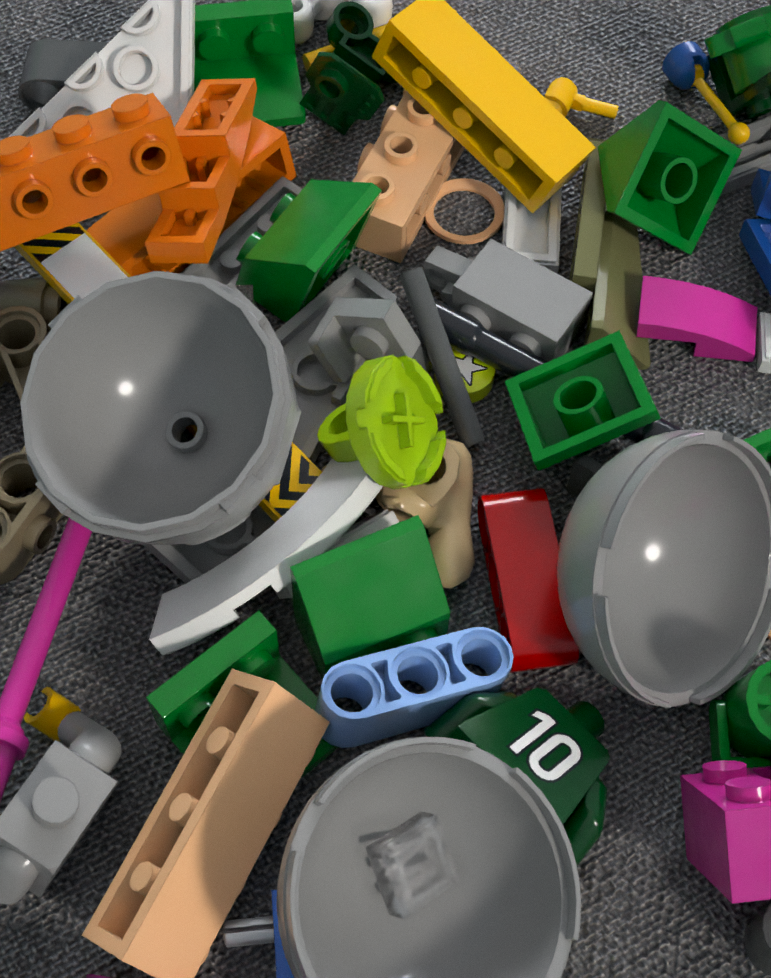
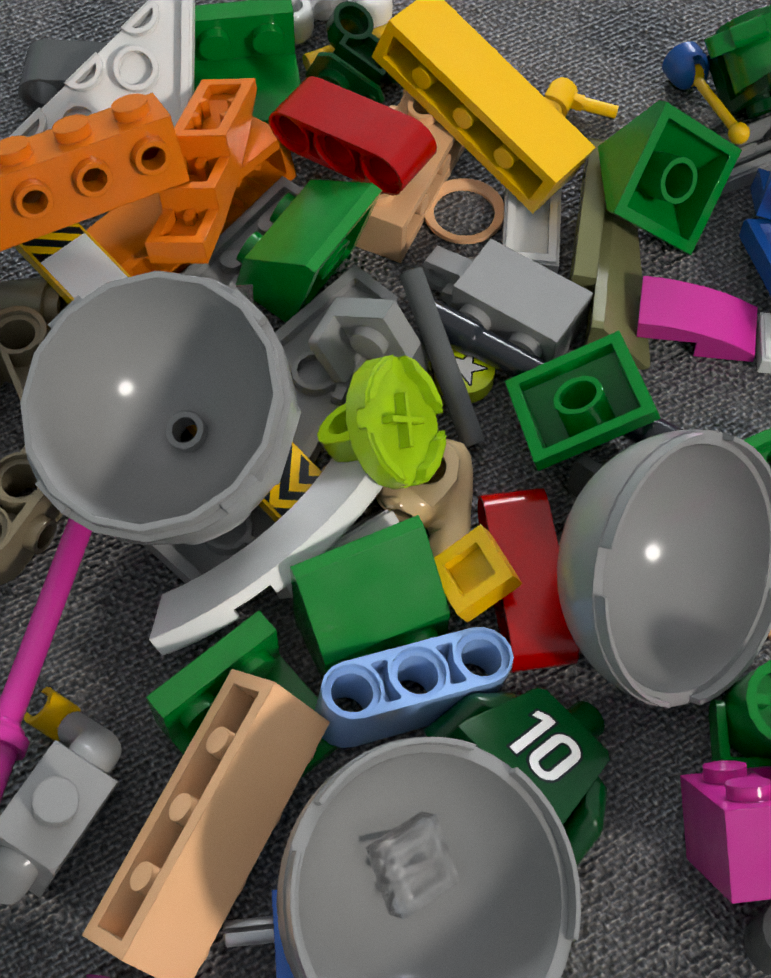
(353, 135): none -> red beam
(475, 573): none -> yellow plate

